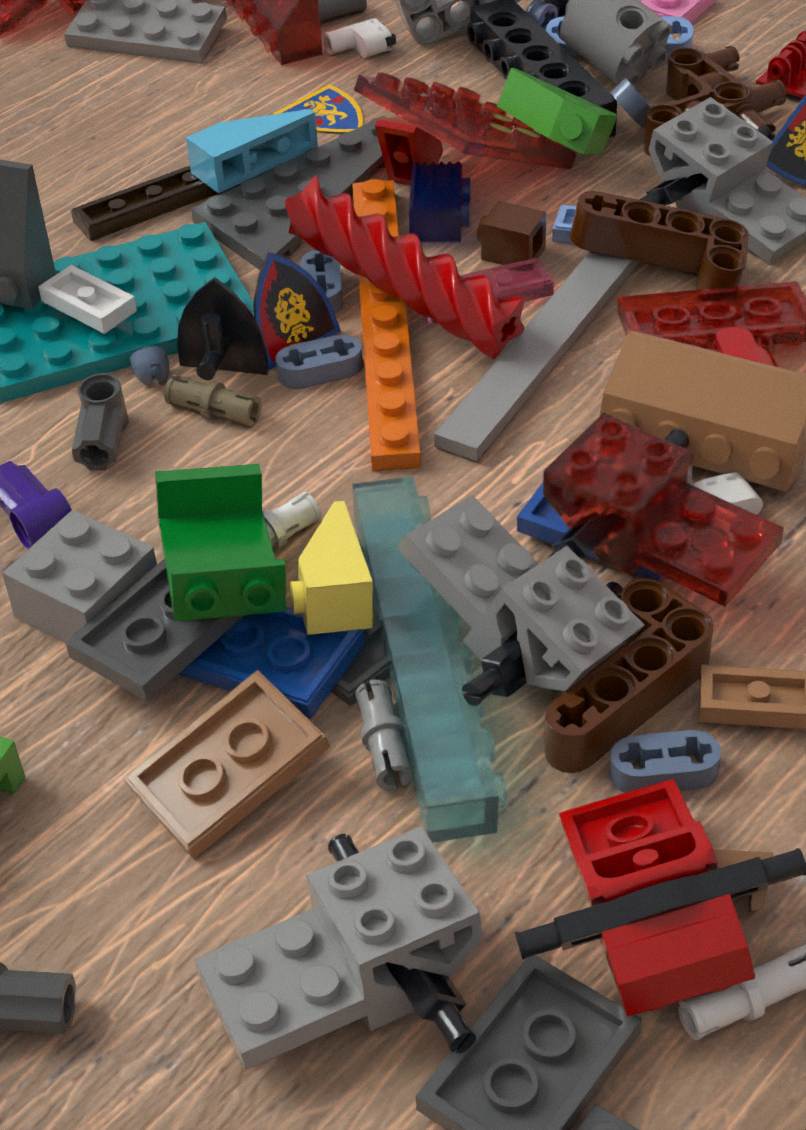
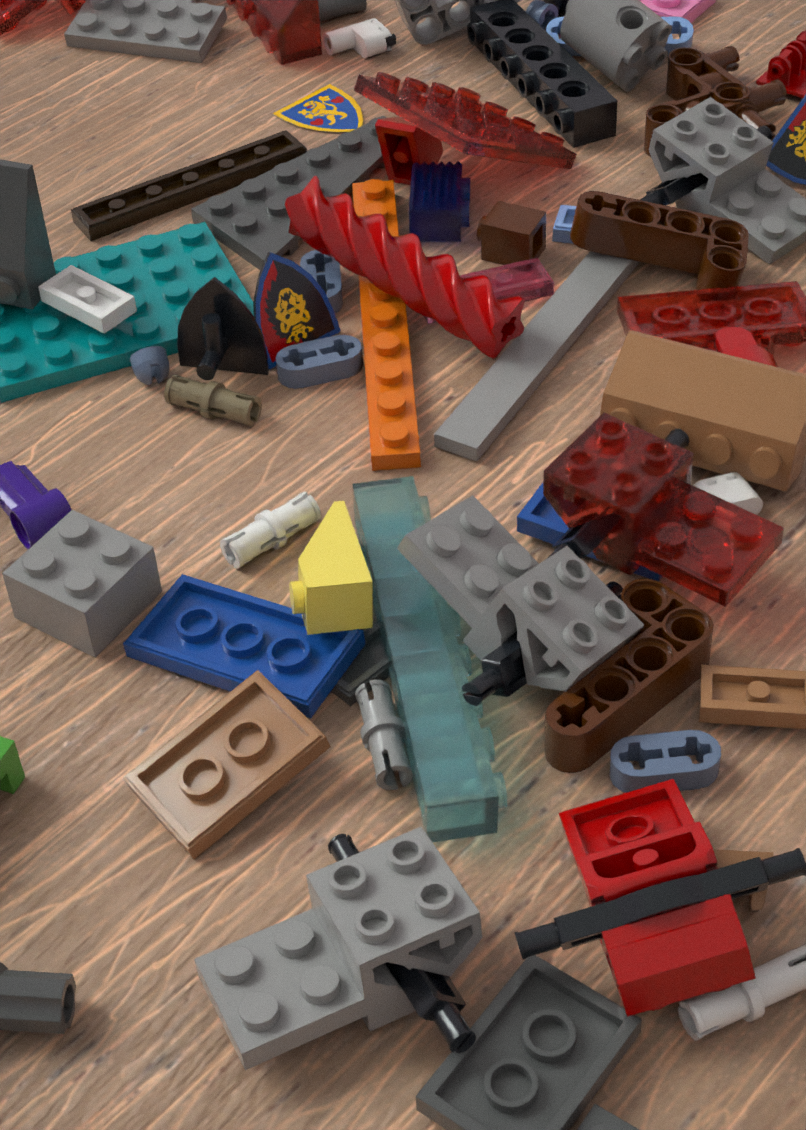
(99, 421): dark grey piece -> none
(138, 640): dark grey plate -> none
(217, 543): green panel -> none
(249, 146): medium azure slope -> none
(557, 113): bright green slope -> none
(631, 101): sand blue beam -> none

